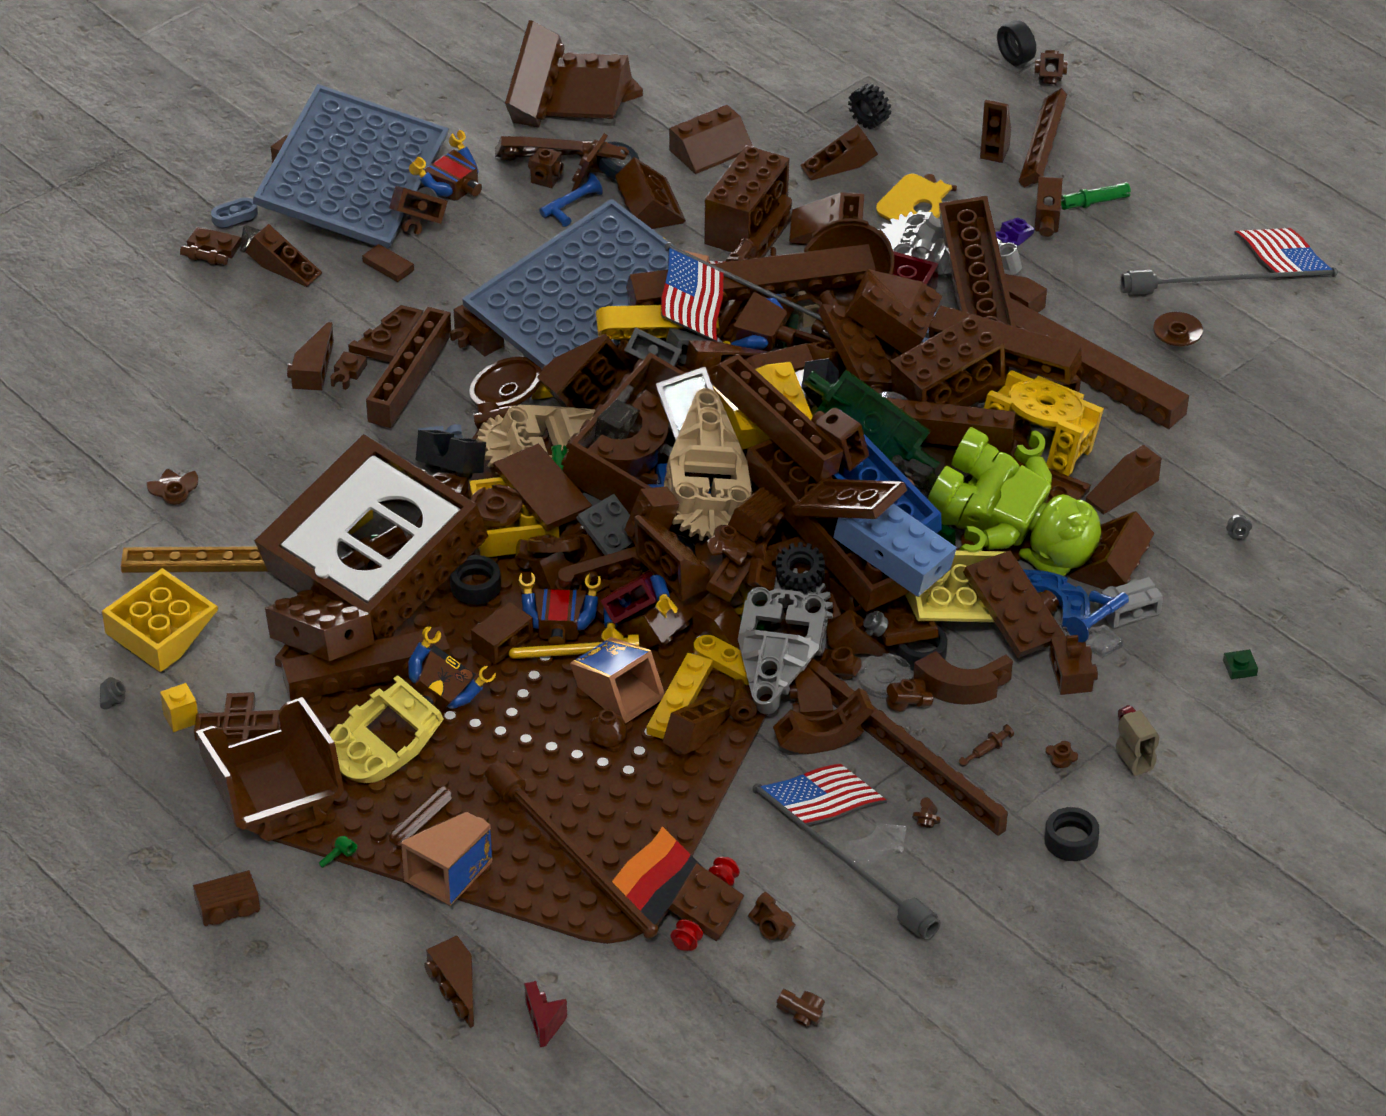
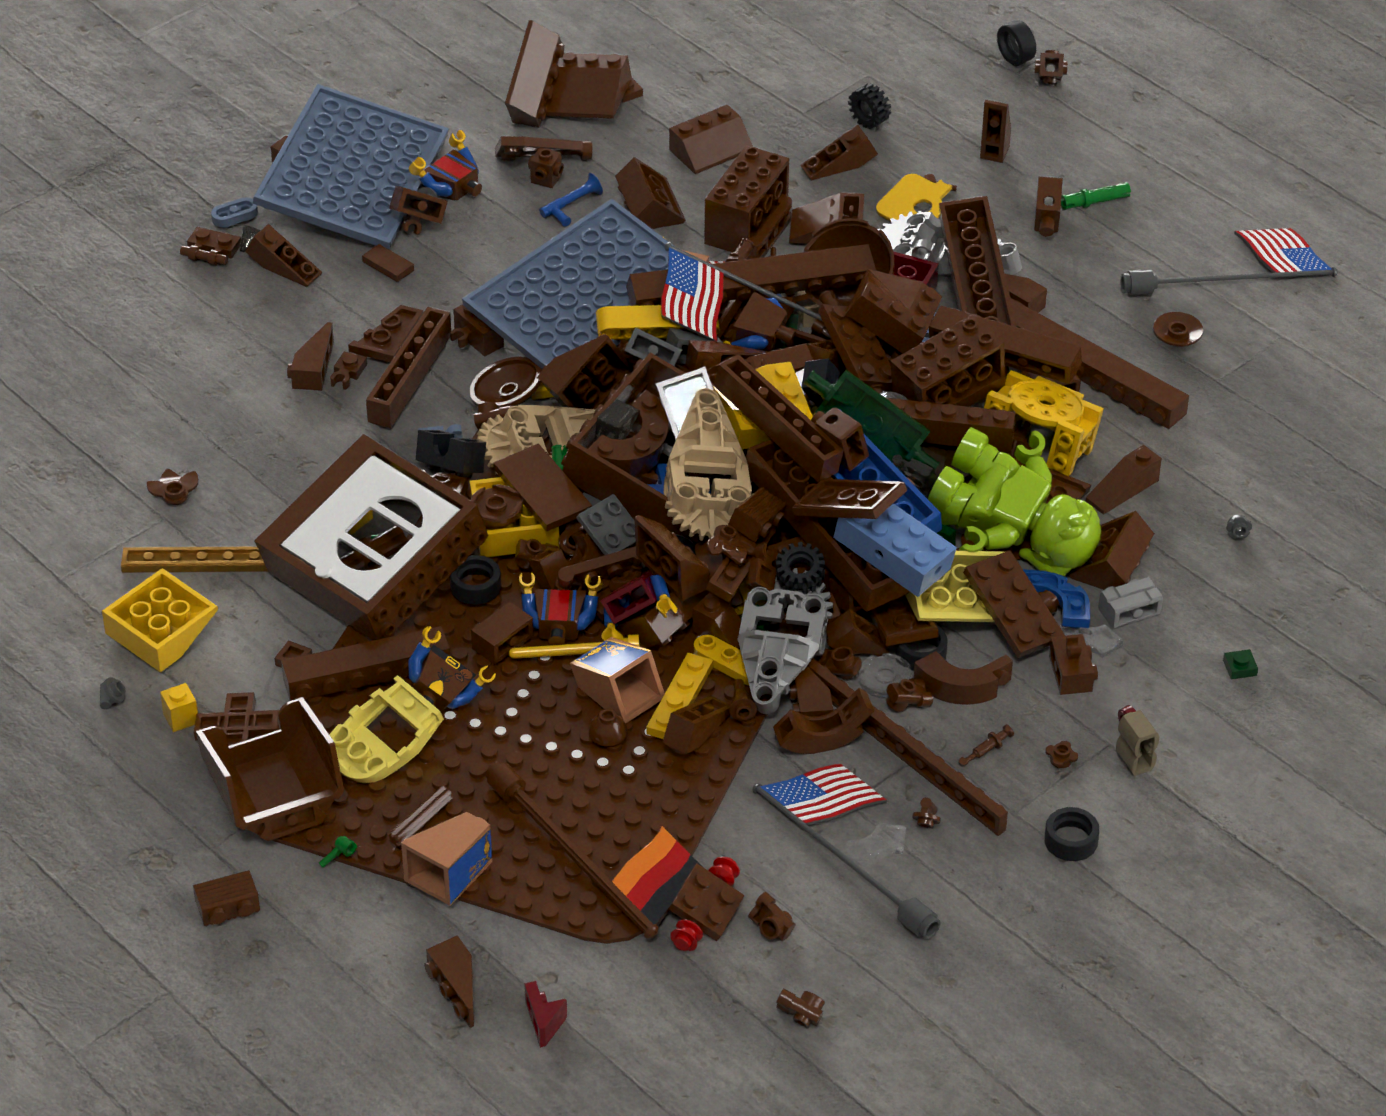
(319, 625): reddish brown brick -> none
(550, 543): reddish brown tile -> none
(603, 158): reddish brown plate -> none
(655, 504): reddish brown brick -> none
(875, 623): dark grey plate -> none
(1015, 231): dark purple slope -> none
(1043, 138): reddish brown plate -> none
(1080, 627): blue piece -> none

